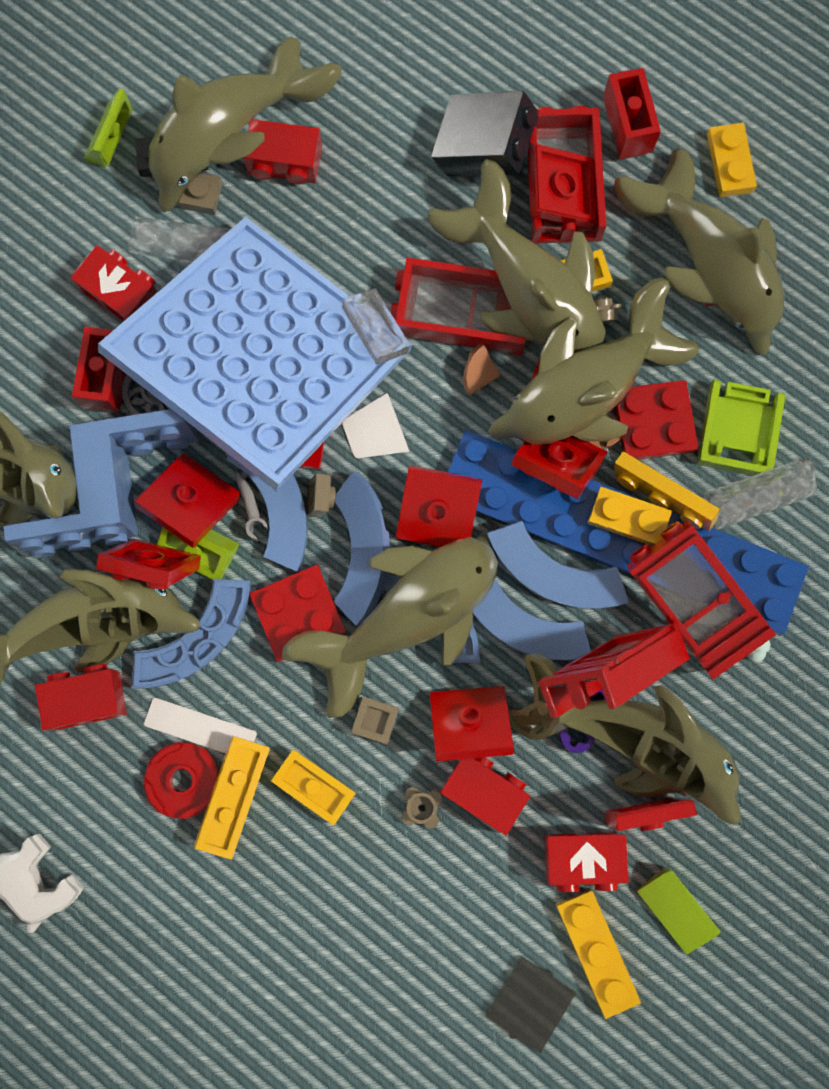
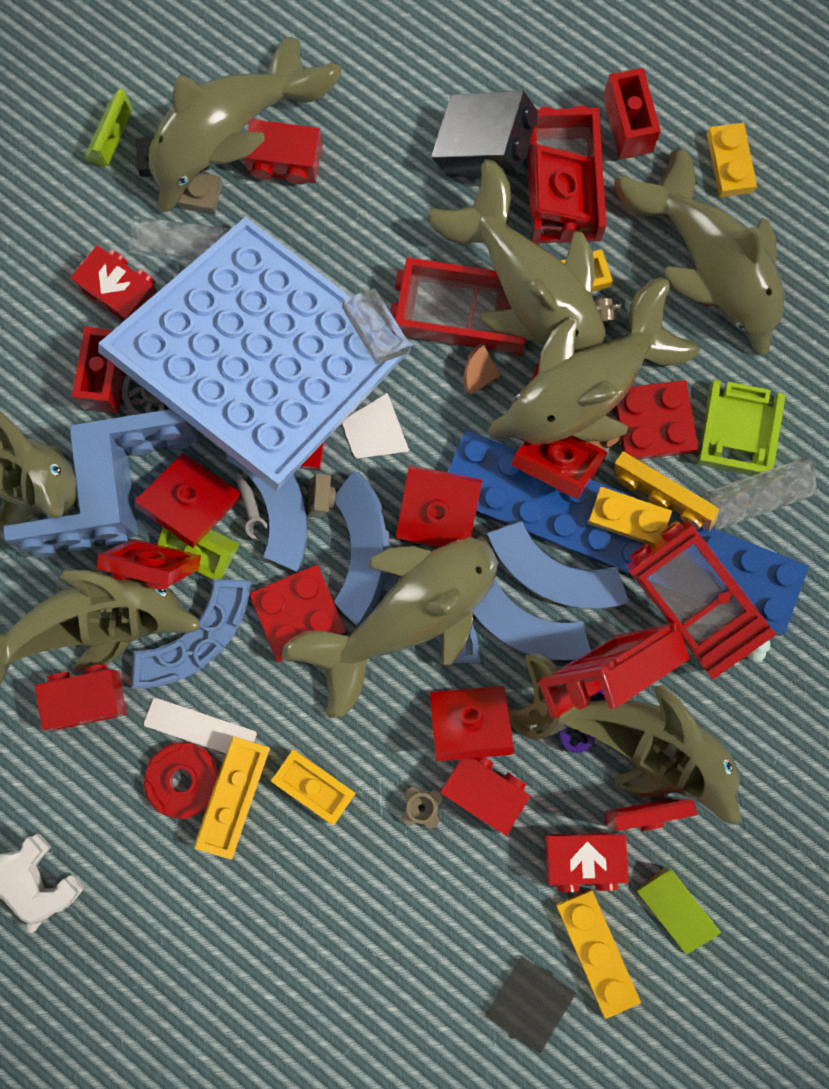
(375, 720): dark tan plate -> none

